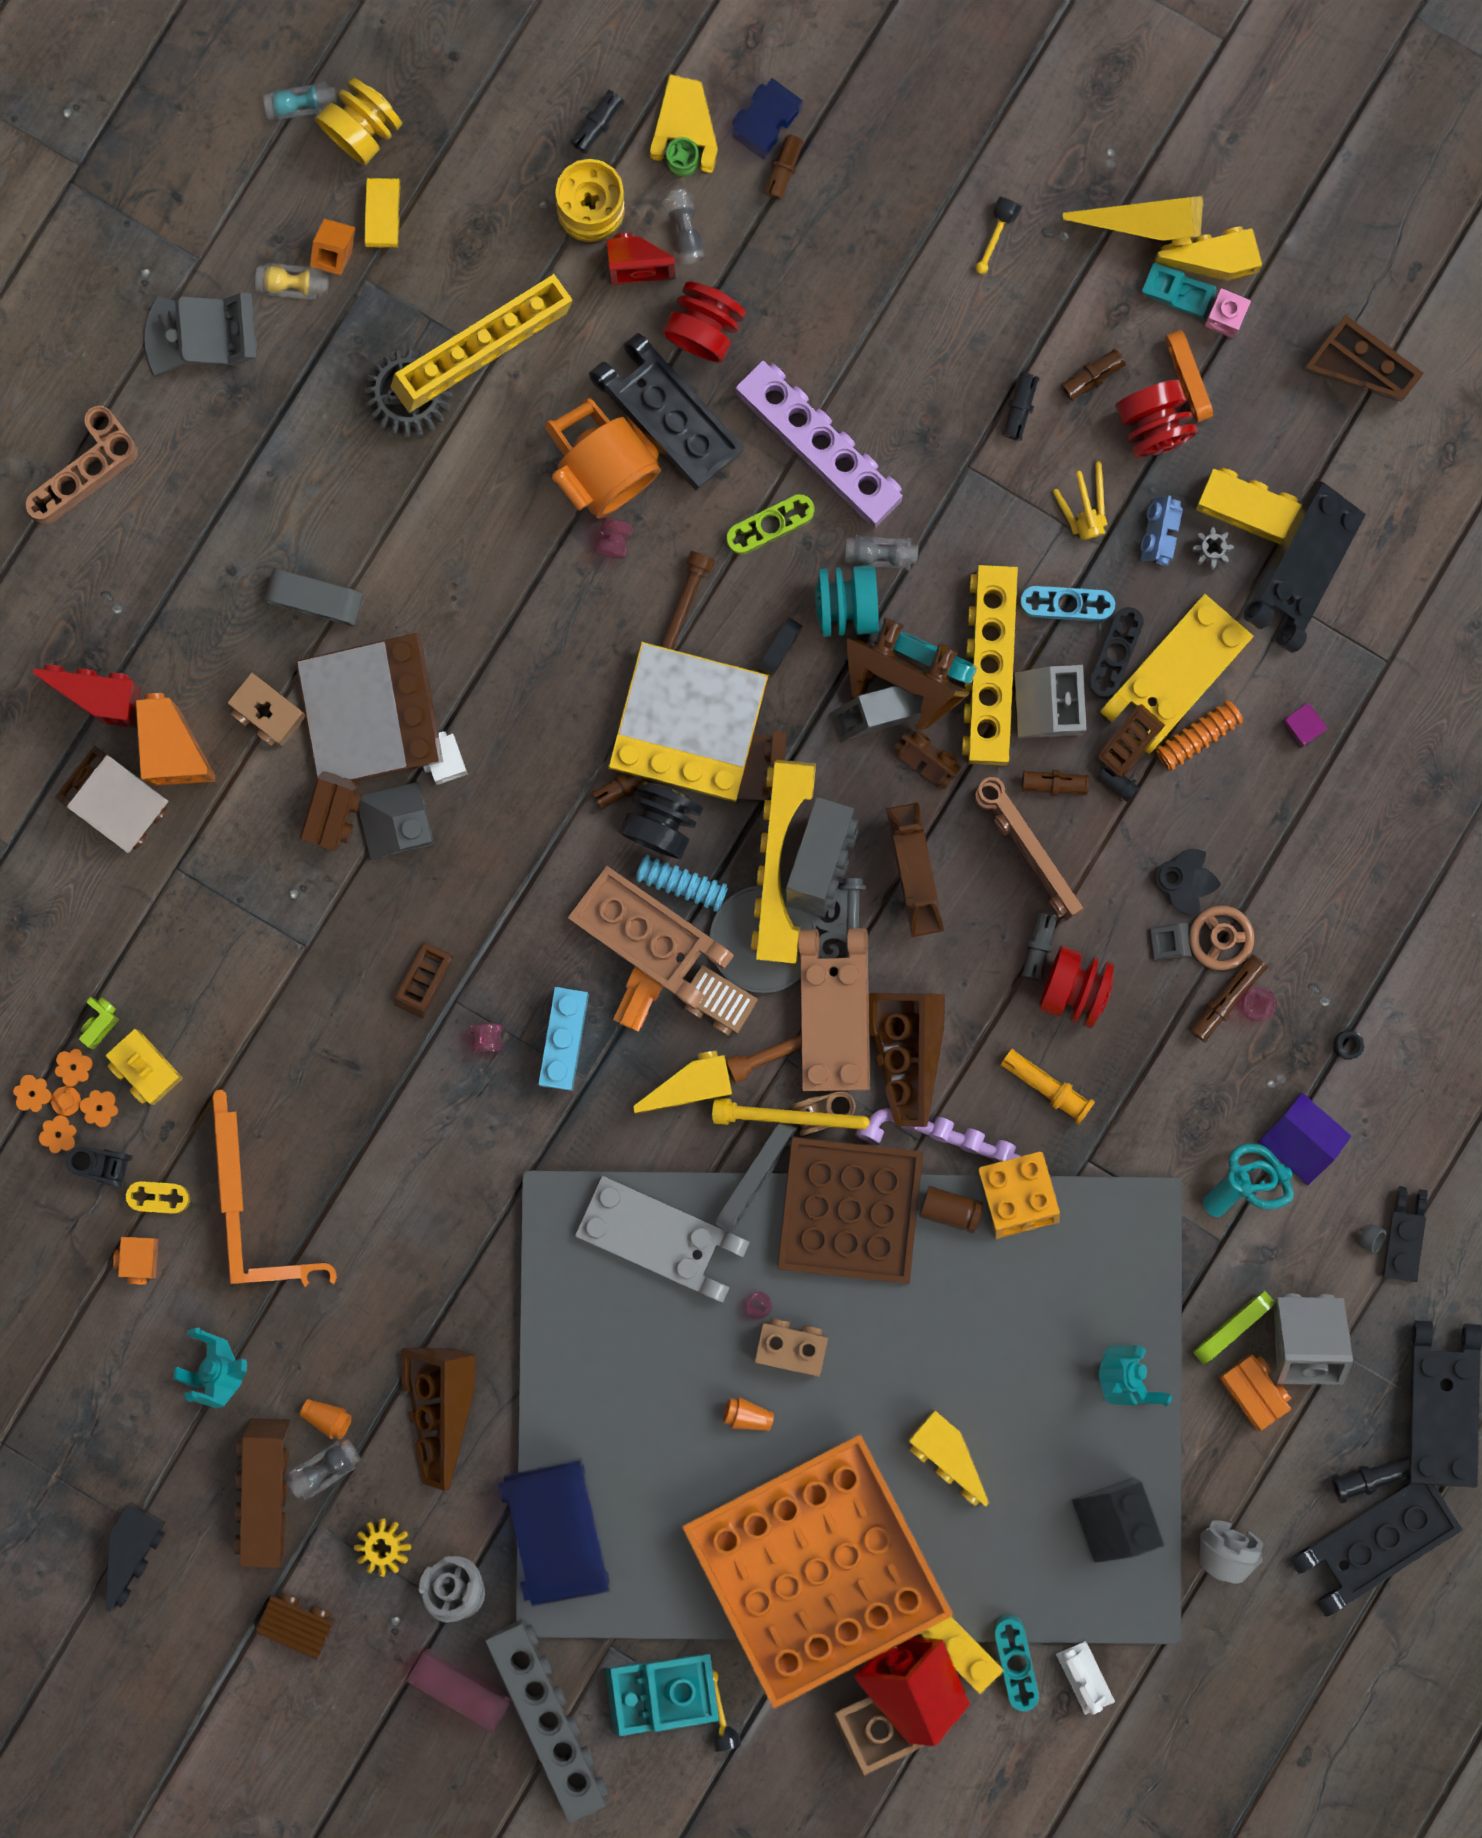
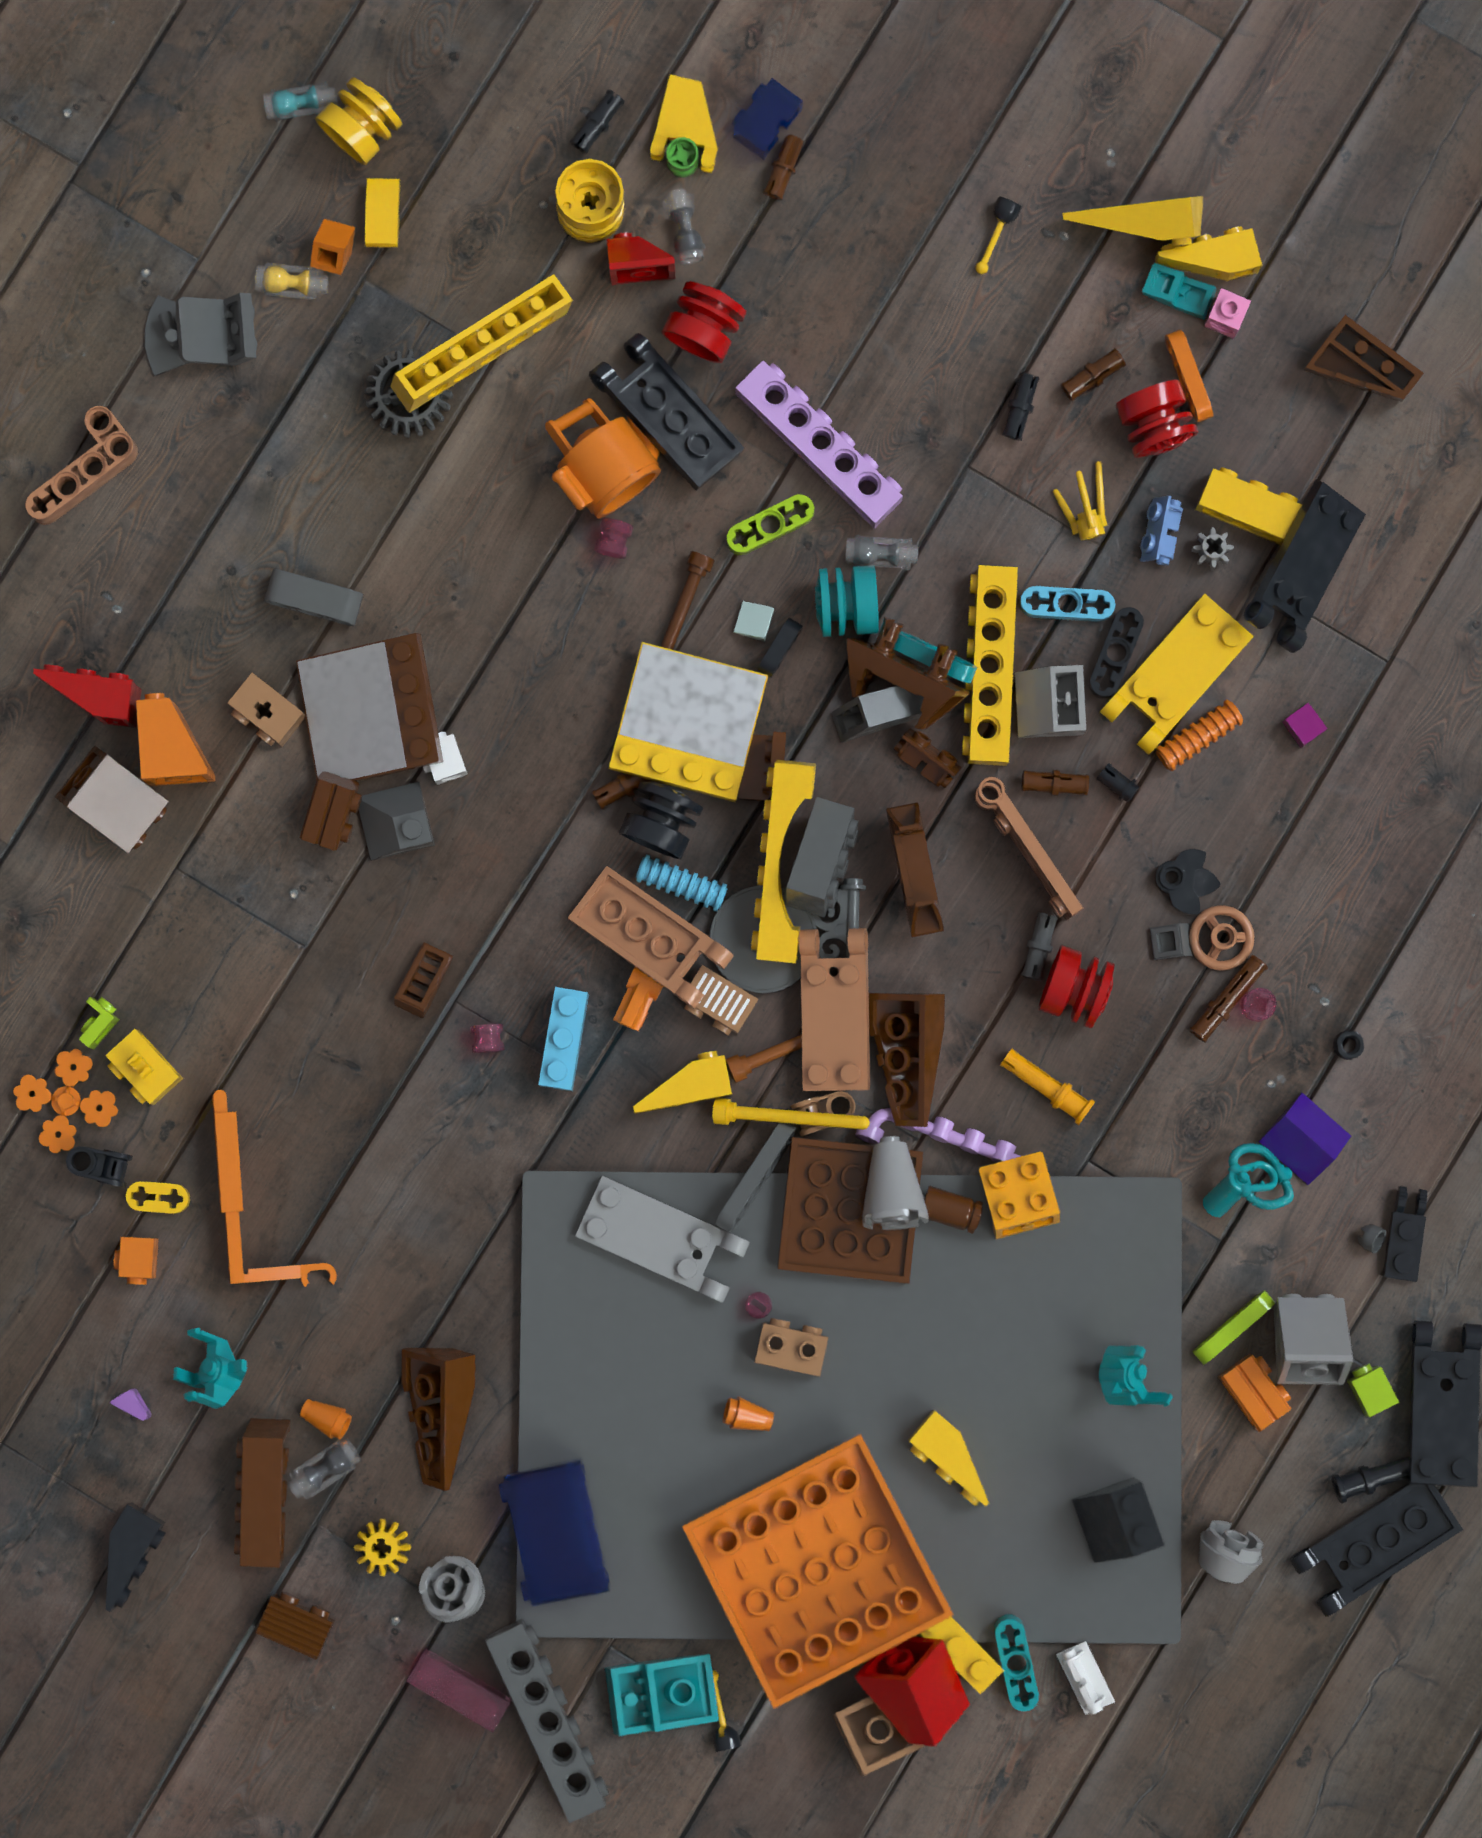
(133, 1404): none -> medium lavender slope
(754, 620): none -> light aqua slope
(893, 1188): none -> light grey cone
(1117, 755): reddish brown slope -> none
(1372, 1389): none -> lime brick

